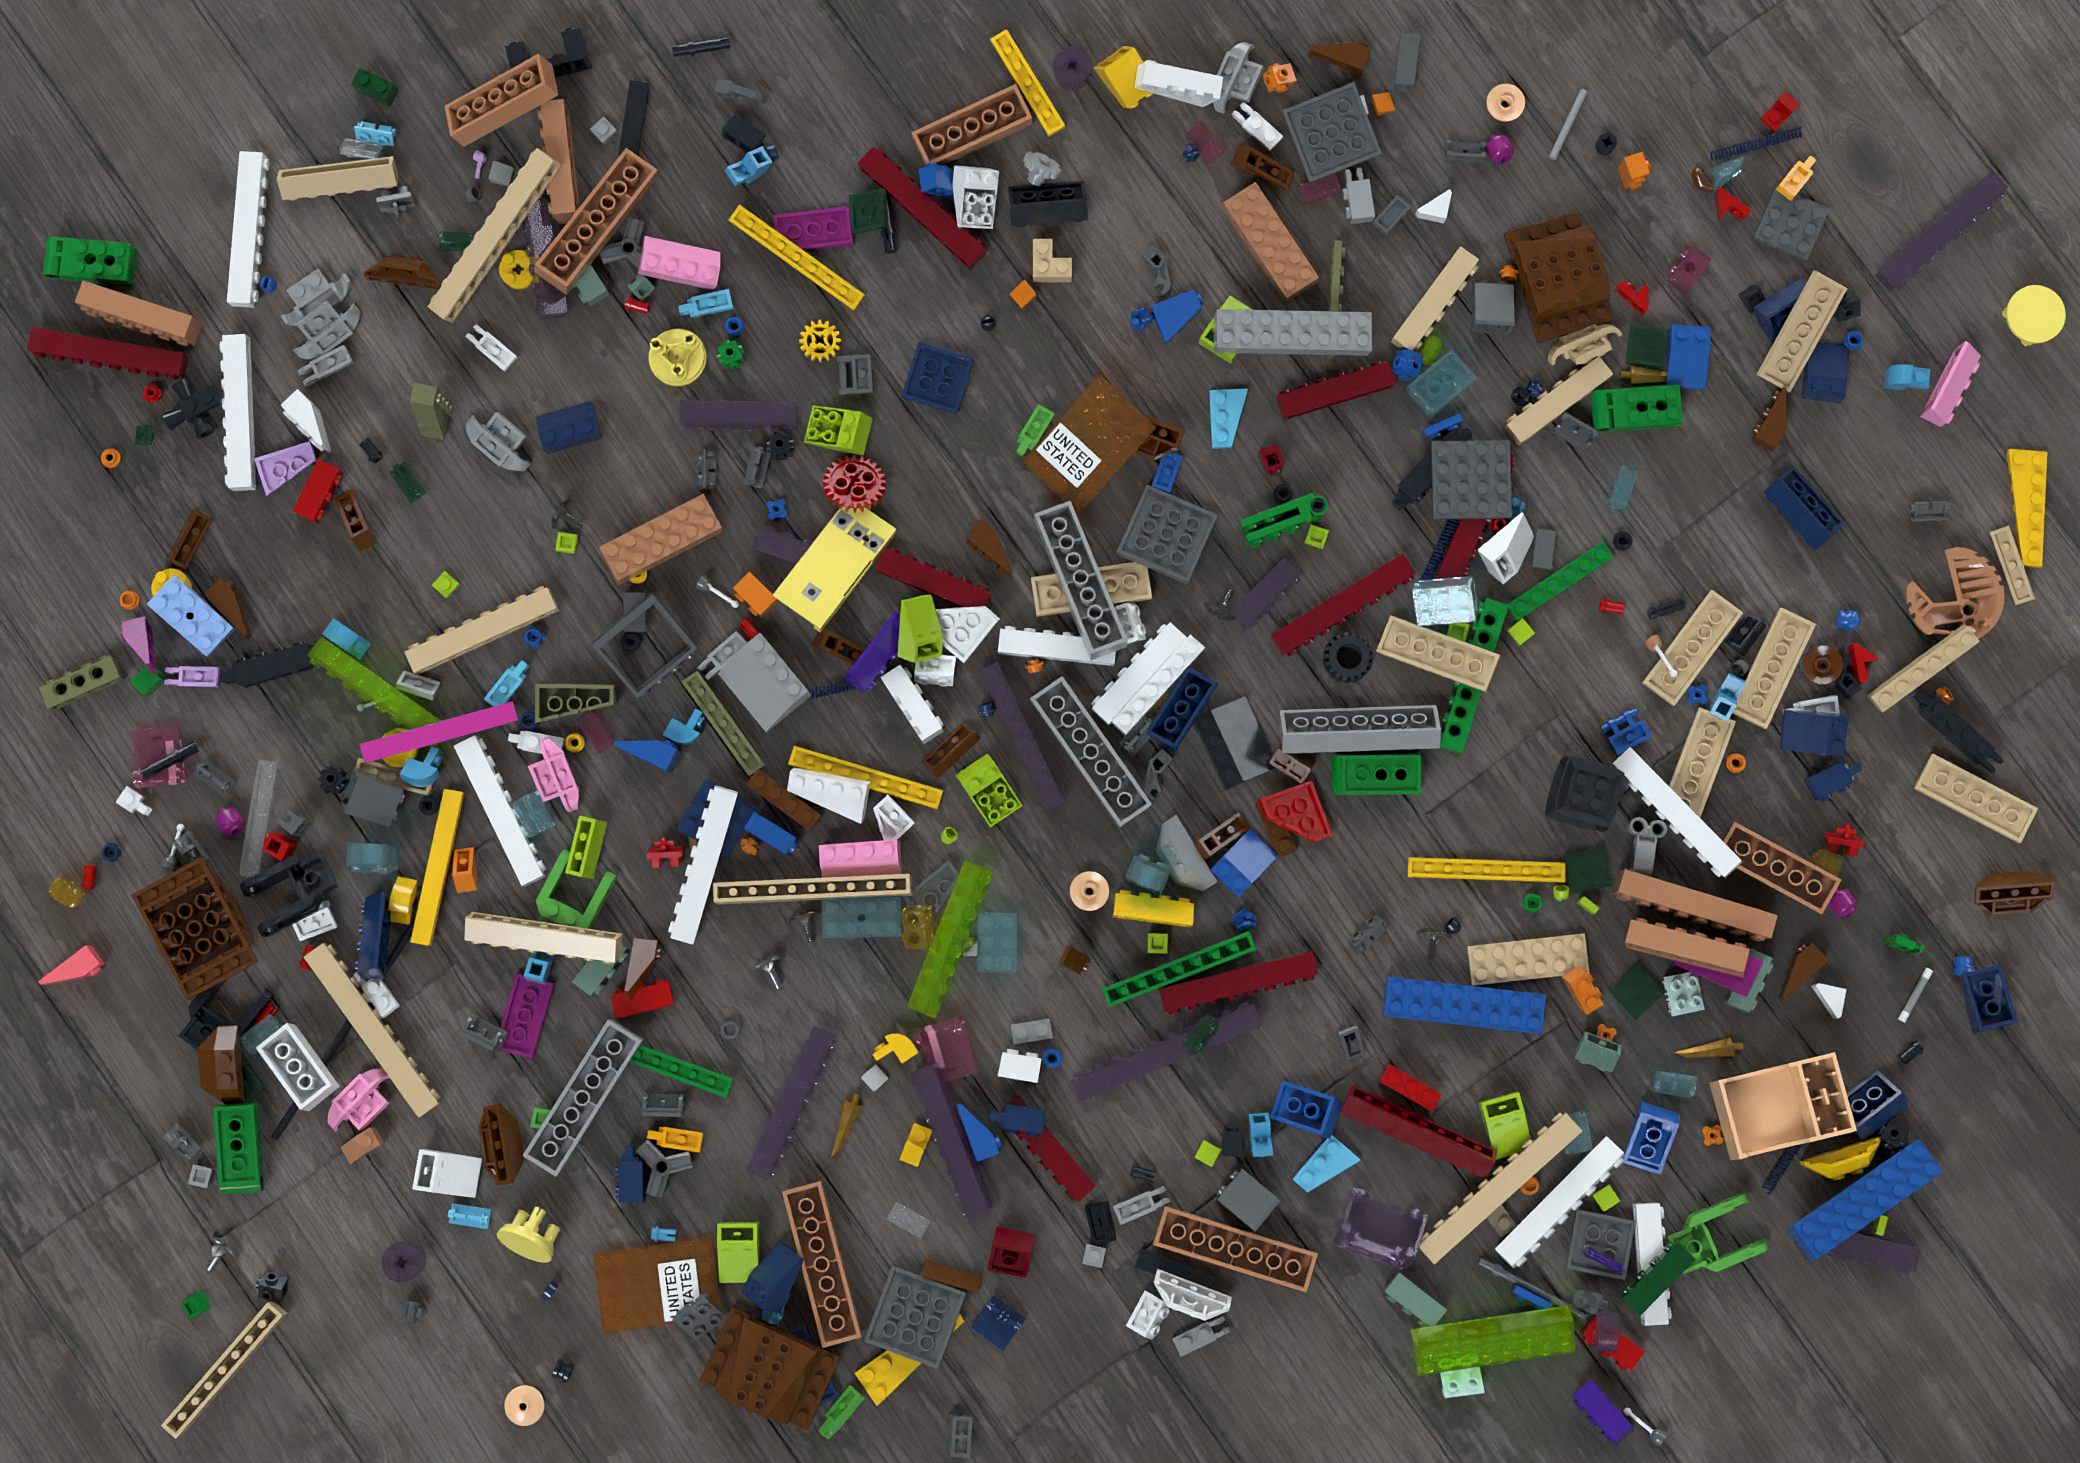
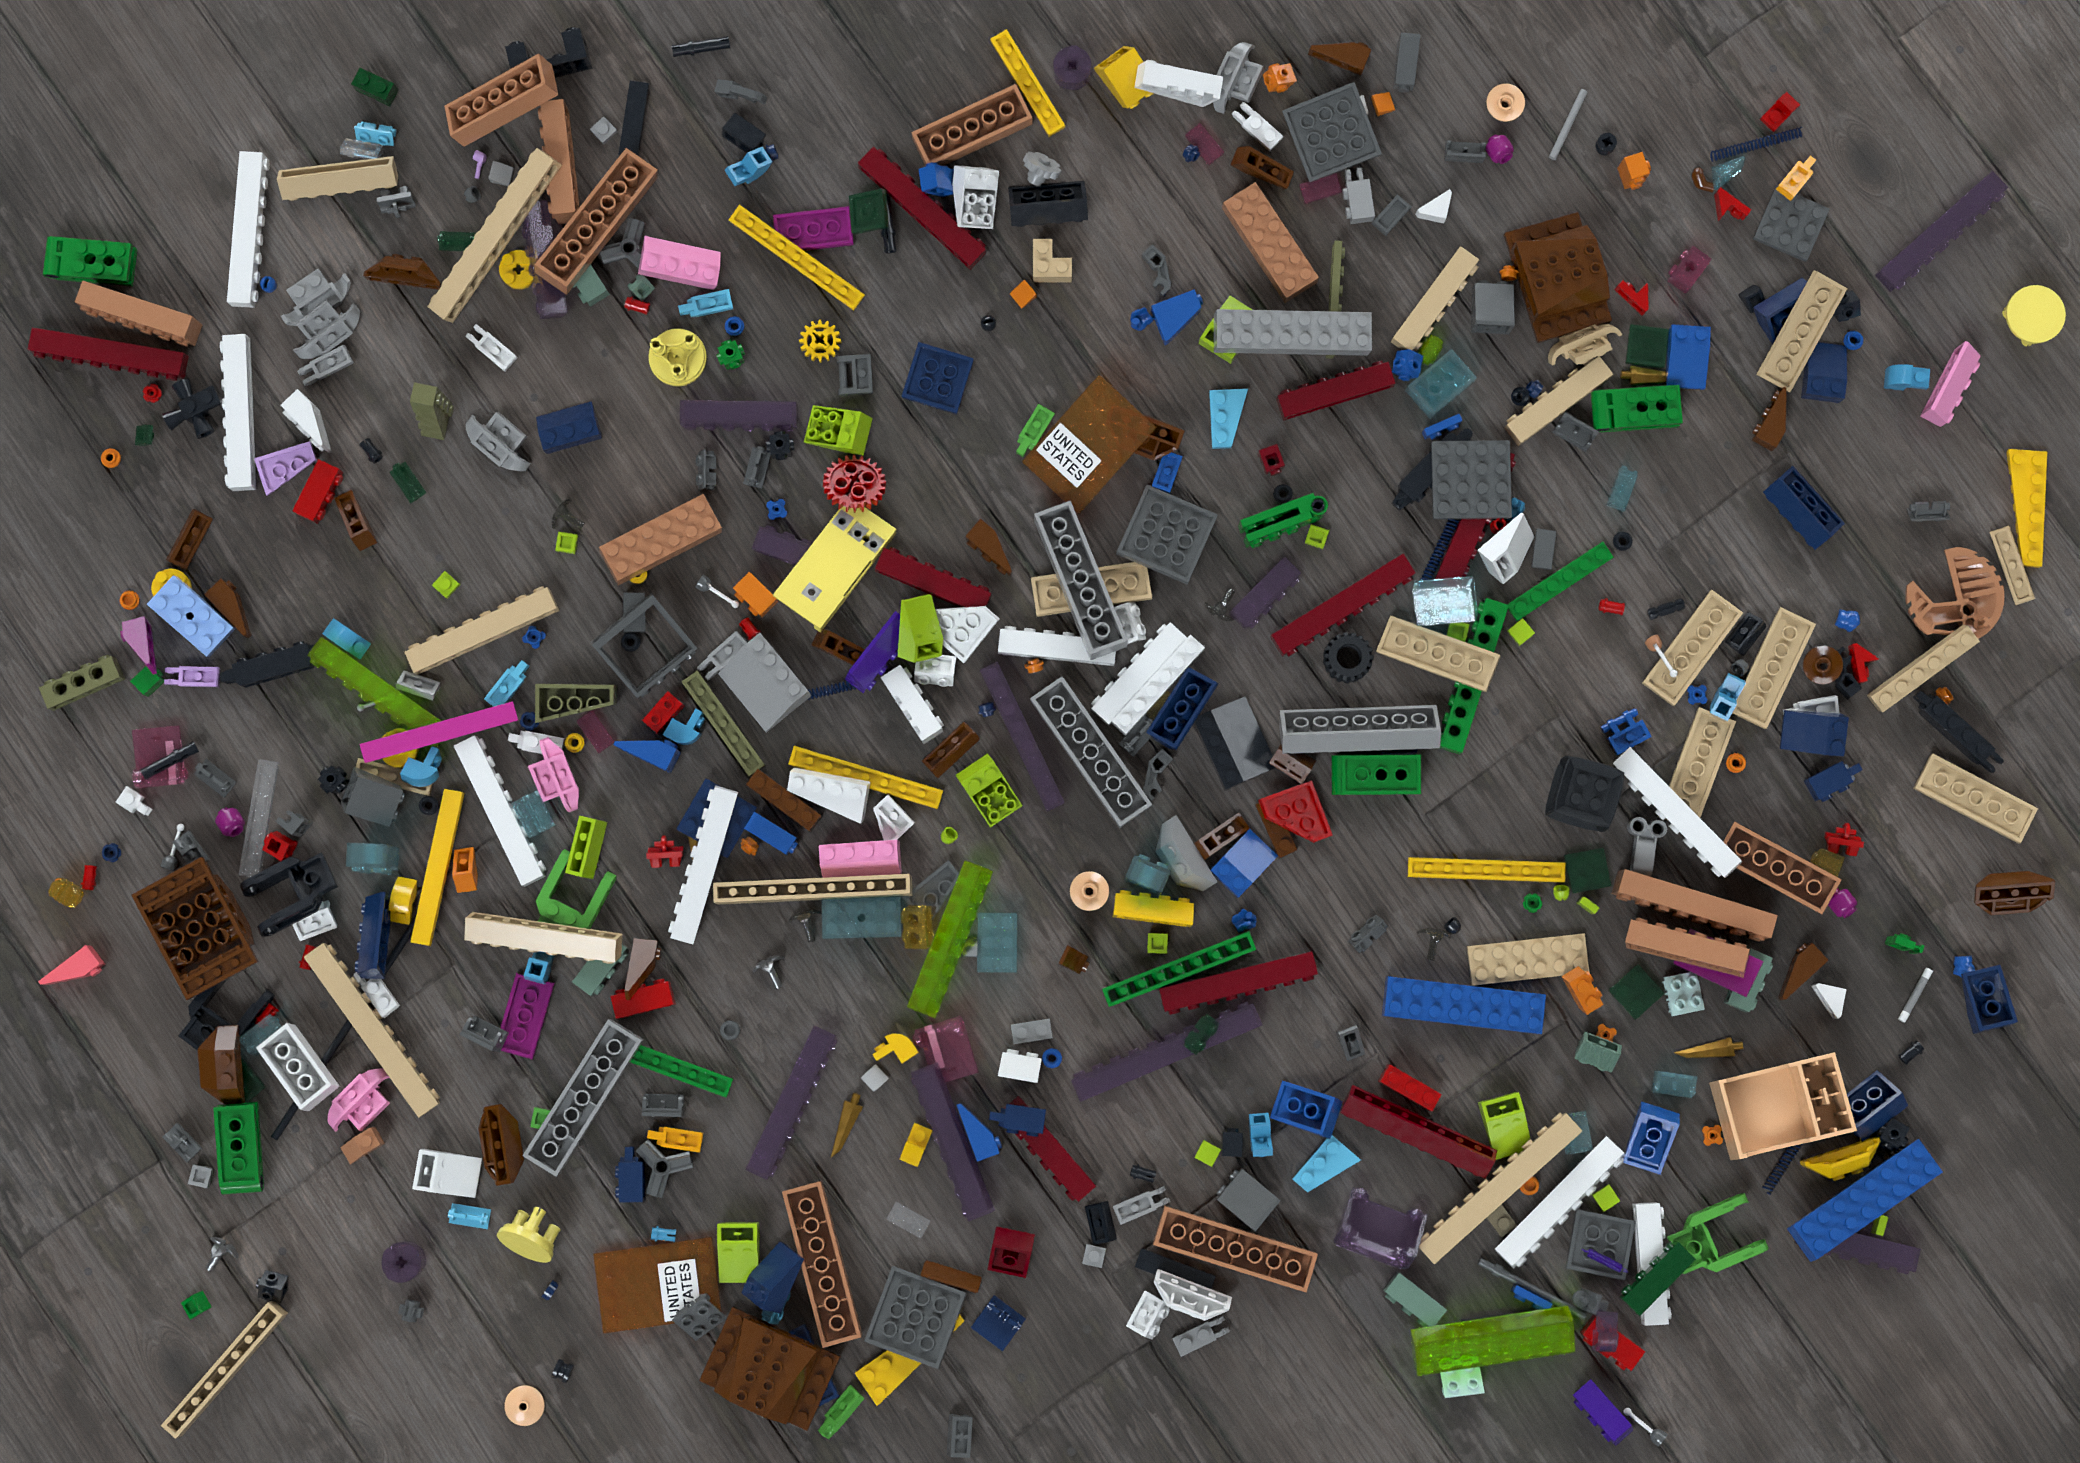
(662, 713): none -> red brick

